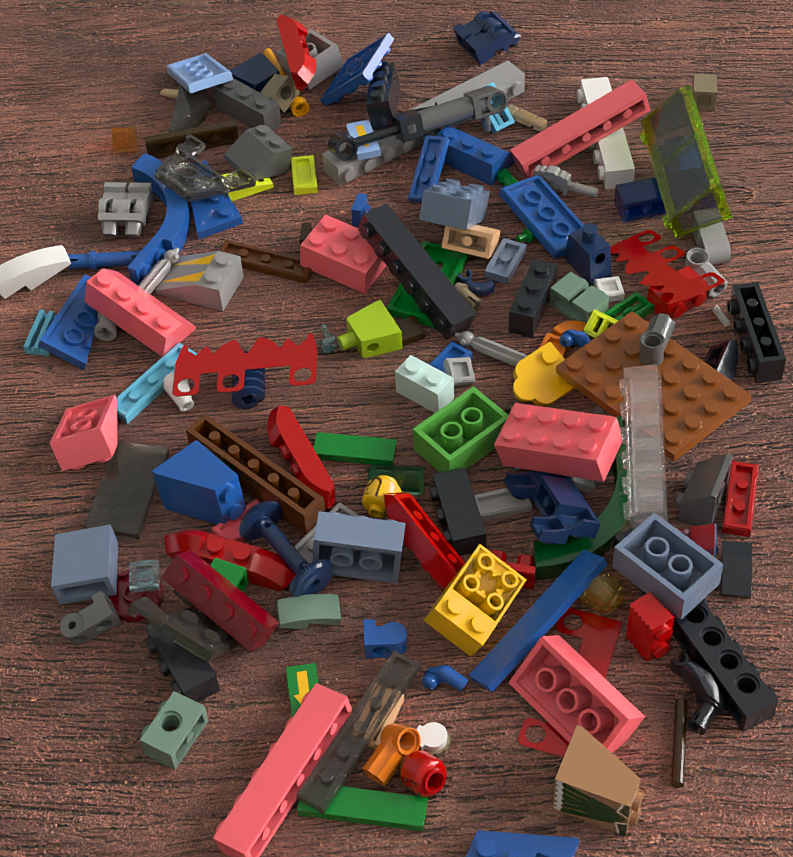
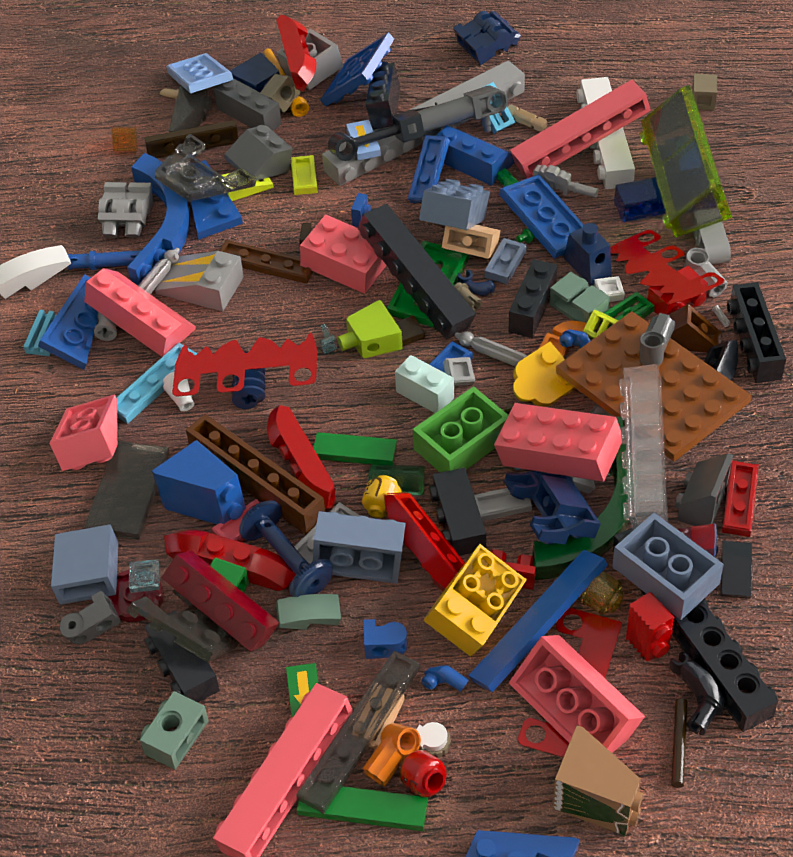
(694, 330): none -> reddish brown slope

